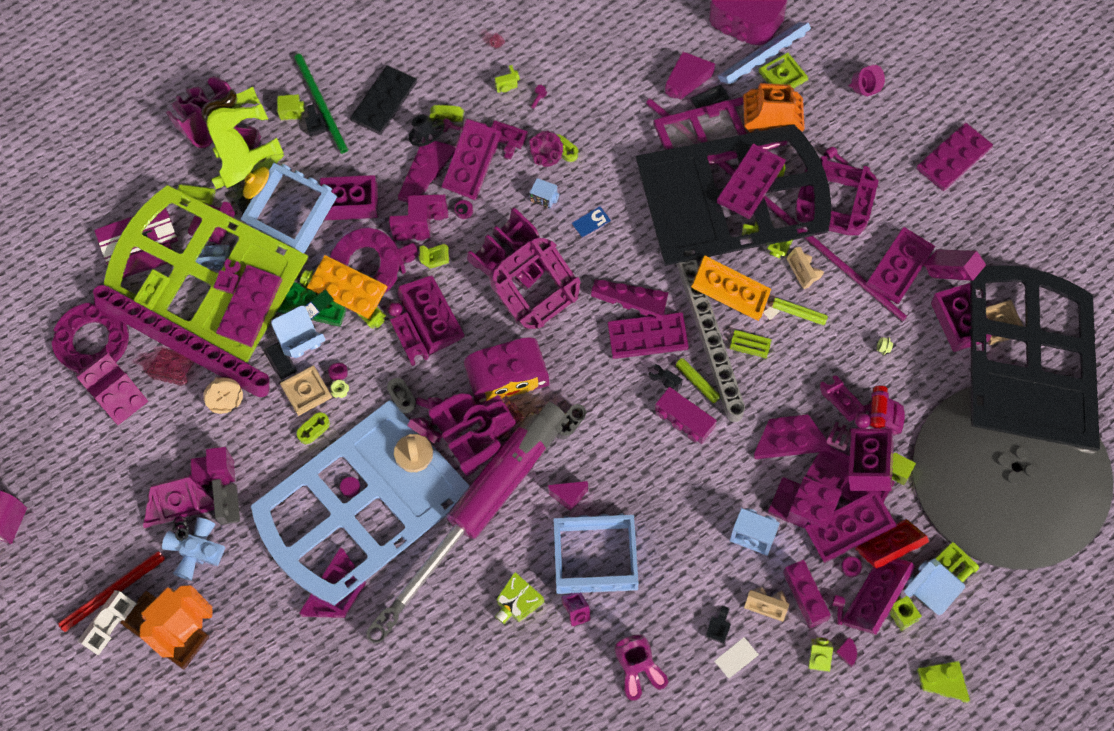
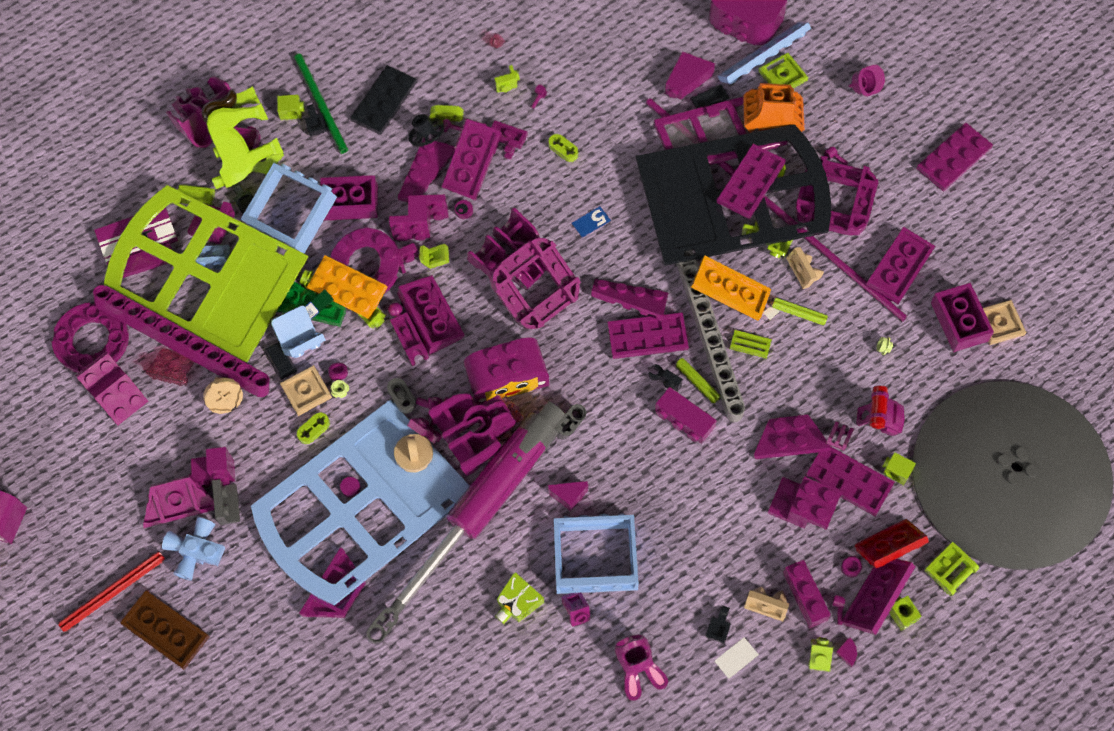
(99, 630): white arch -> none
(152, 289): lime plate -> none
(173, 619): orange slope -> none
(180, 528): black pin -> none
(227, 279): magenta plate -> none
(249, 306): magenta plate -> none
(255, 182): yellow dish -> none
(544, 193): light blue brick -> none
(546, 148): magenta dish -> none
(754, 531): light blue brick -> none
(845, 402): magenta plate -> none
(851, 526): magenta plate -> none
(871, 459): magenta brick -> none
(935, 586): light blue bracket -> none
(944, 680): lime wing -> none
(954, 264): magenta brick -> none
(1027, 398): black door -> none

